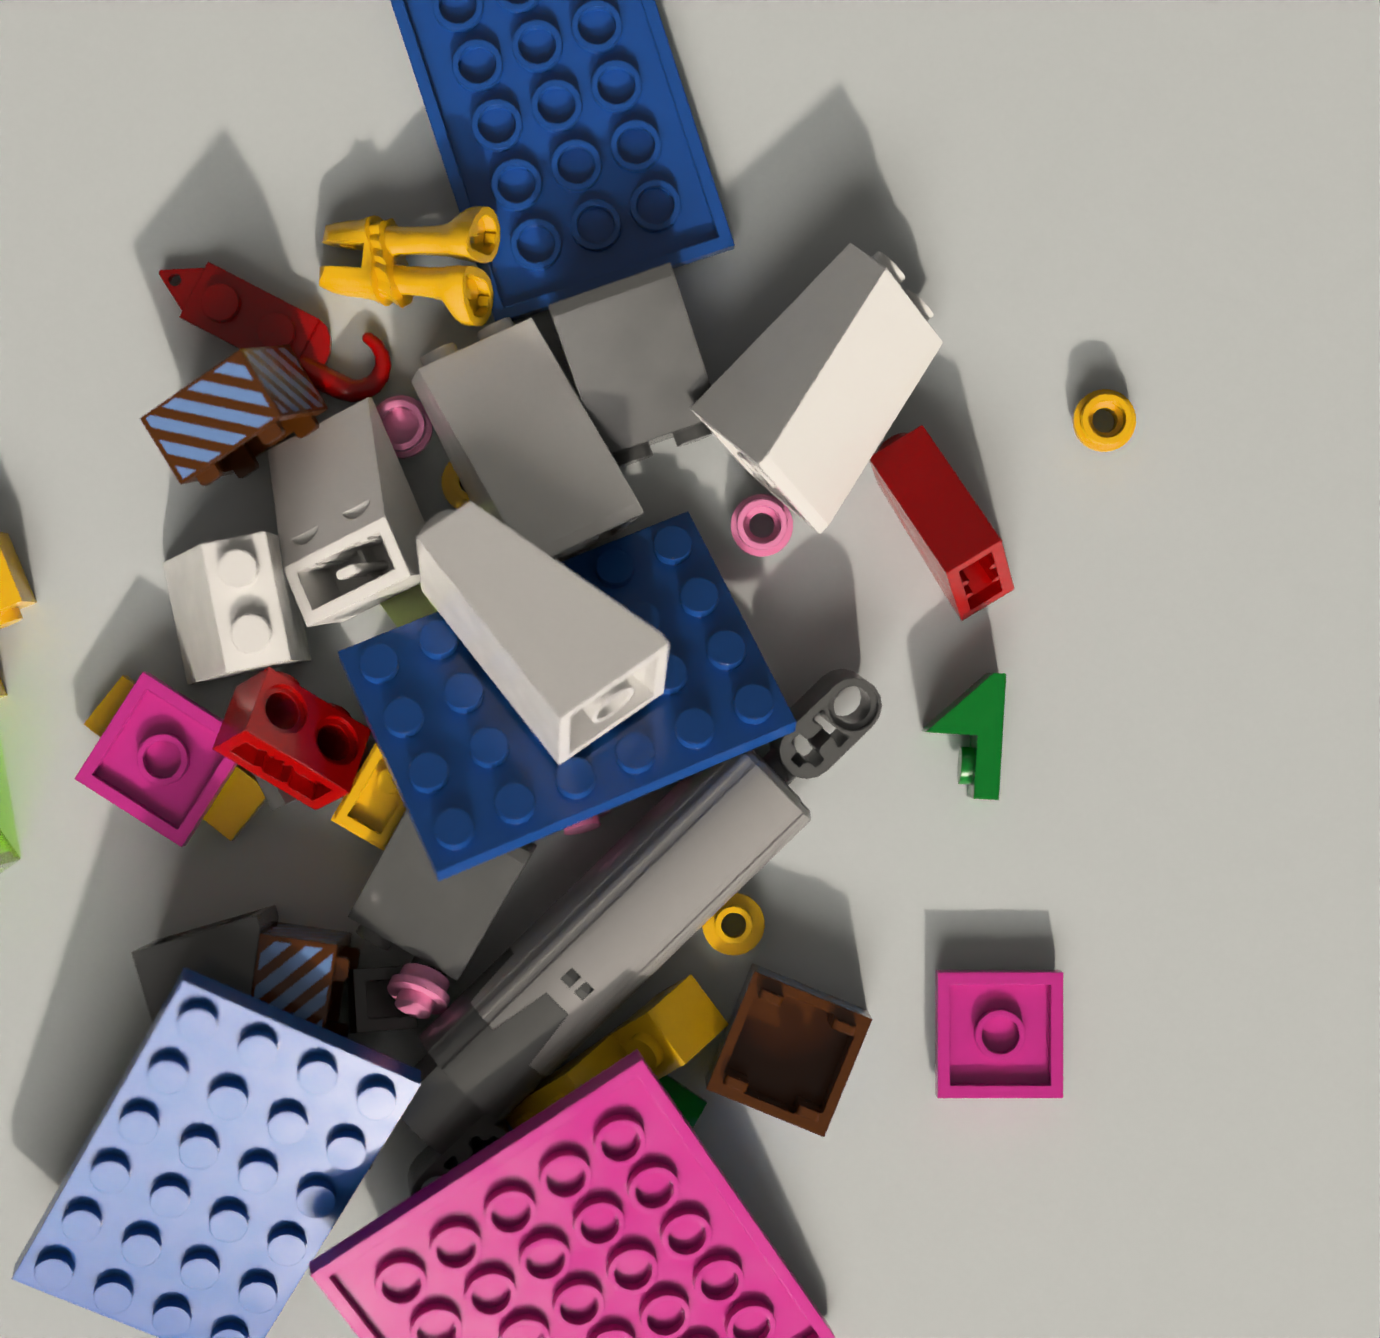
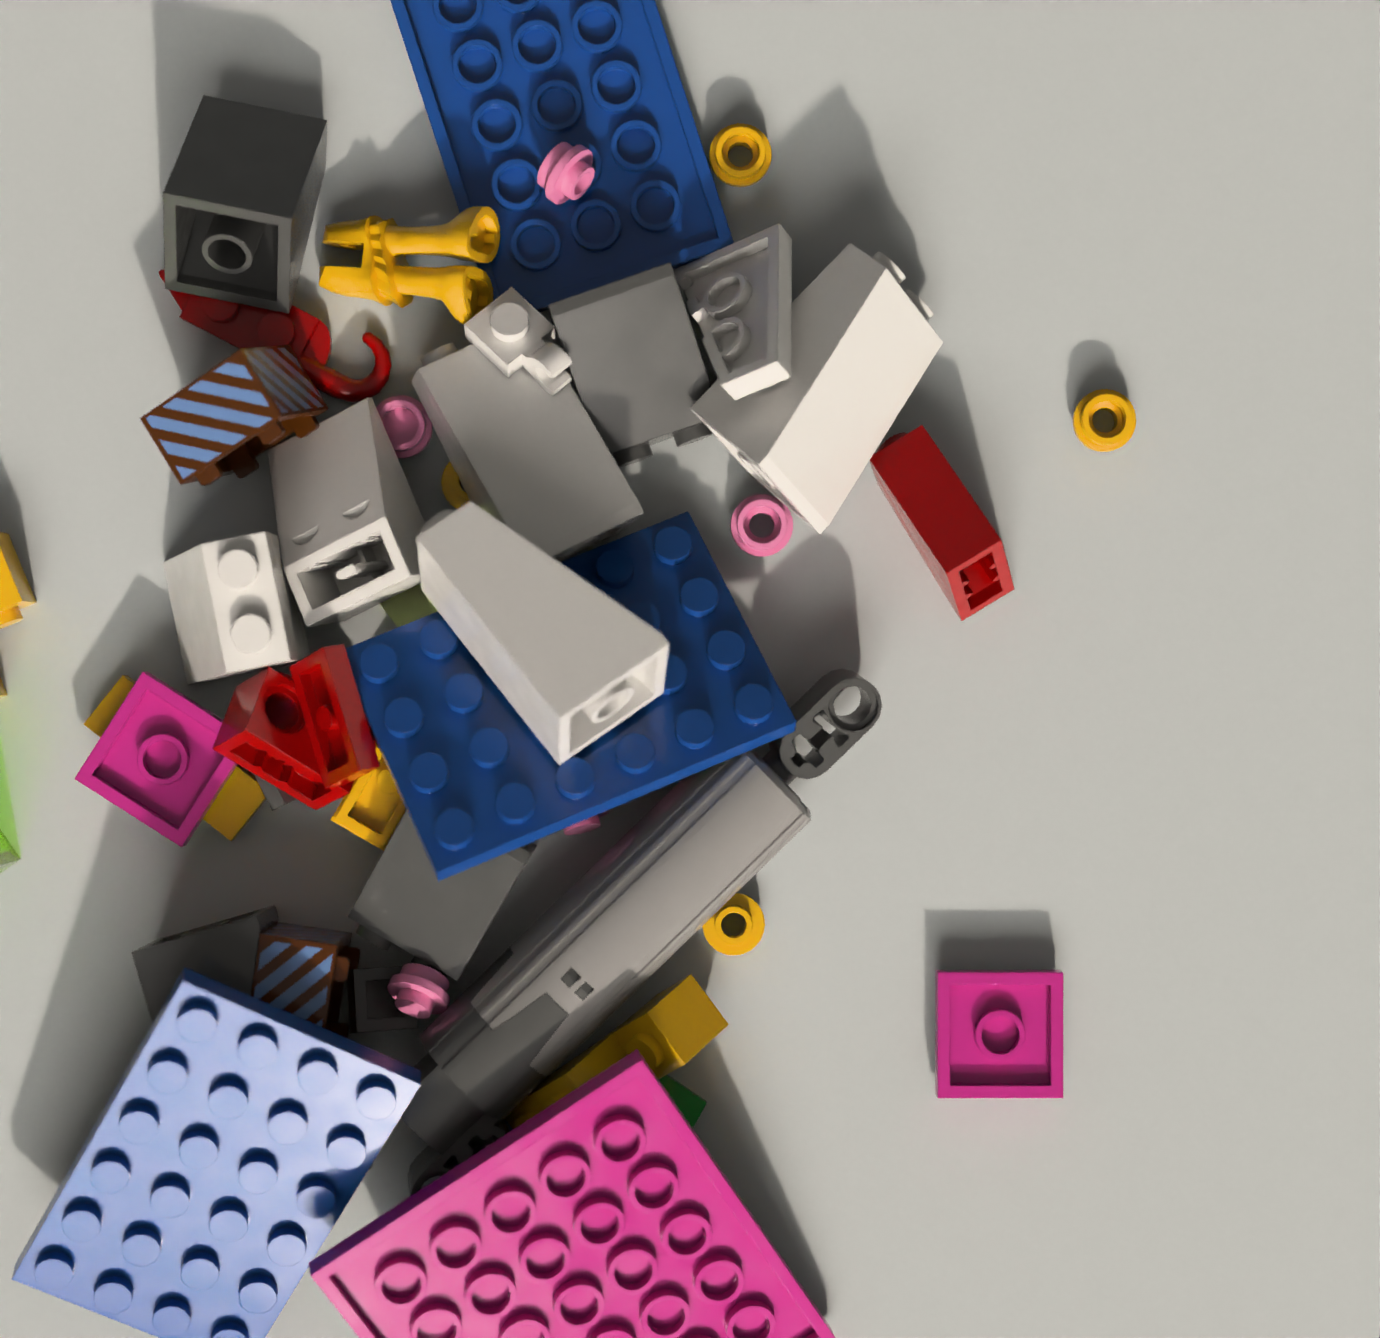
(243, 203): none -> dark grey slope
(334, 716): none -> red plate
(519, 336): none -> white plate
(566, 172): none -> bright pink plate
(740, 135): none -> yellow plate
(744, 309): none -> white wing
(788, 1050): reddish brown container -> none
(980, 715): green slope -> none

